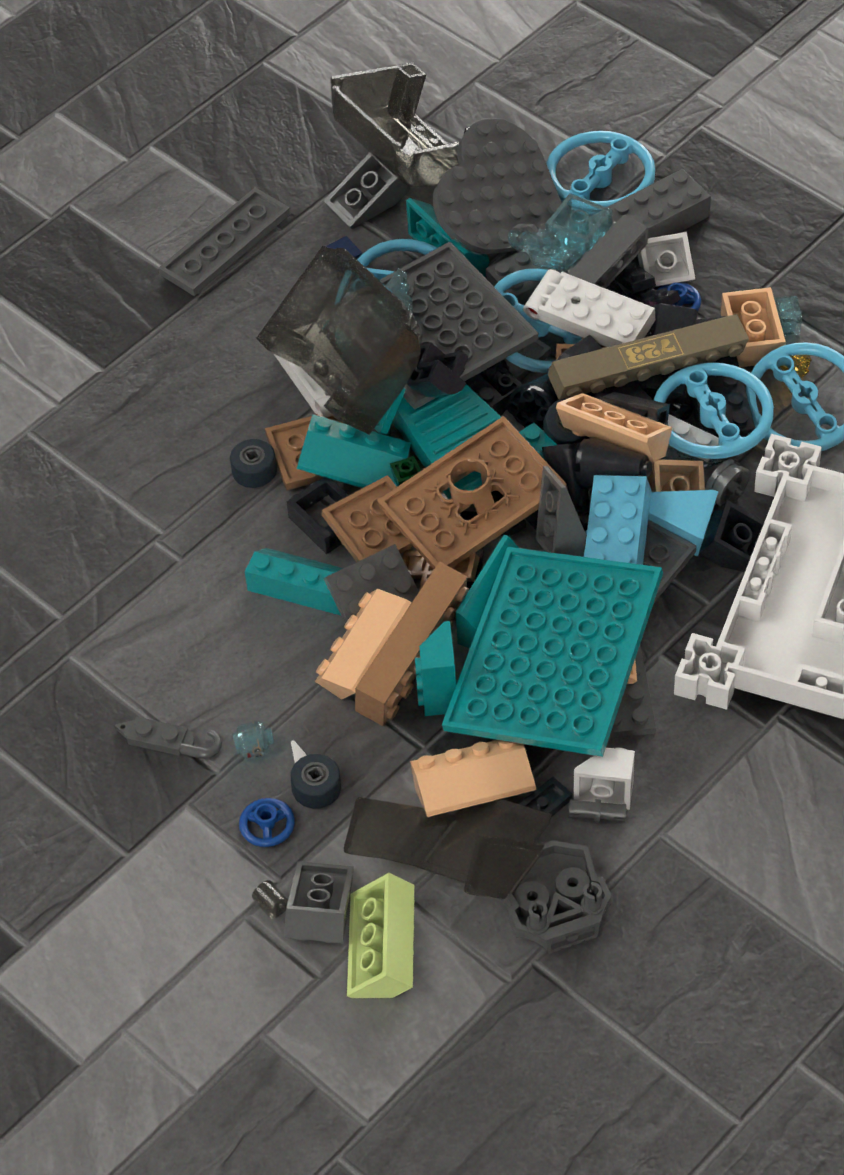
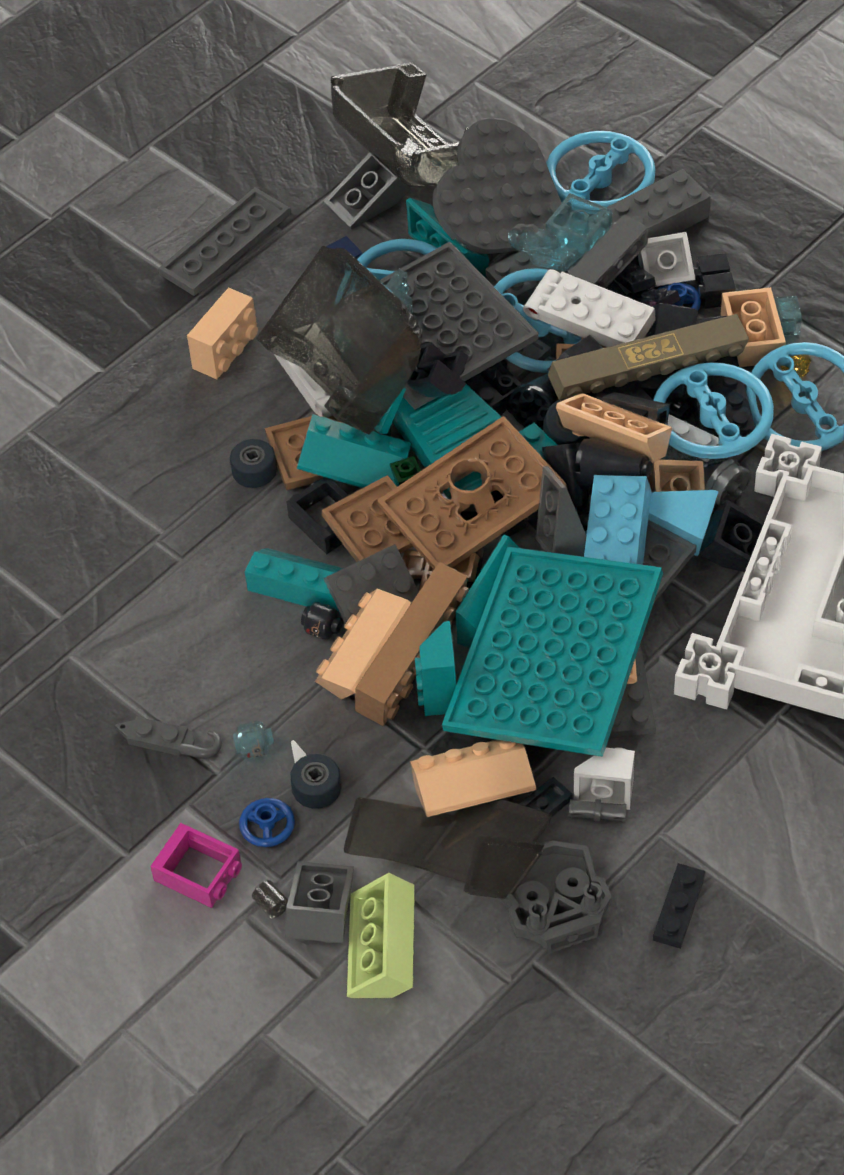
(174, 850): none -> dark pink window
(222, 333): none -> light nougat brick
(321, 620): none -> black head
(679, 905): none -> black plate
(713, 279): none -> black piece

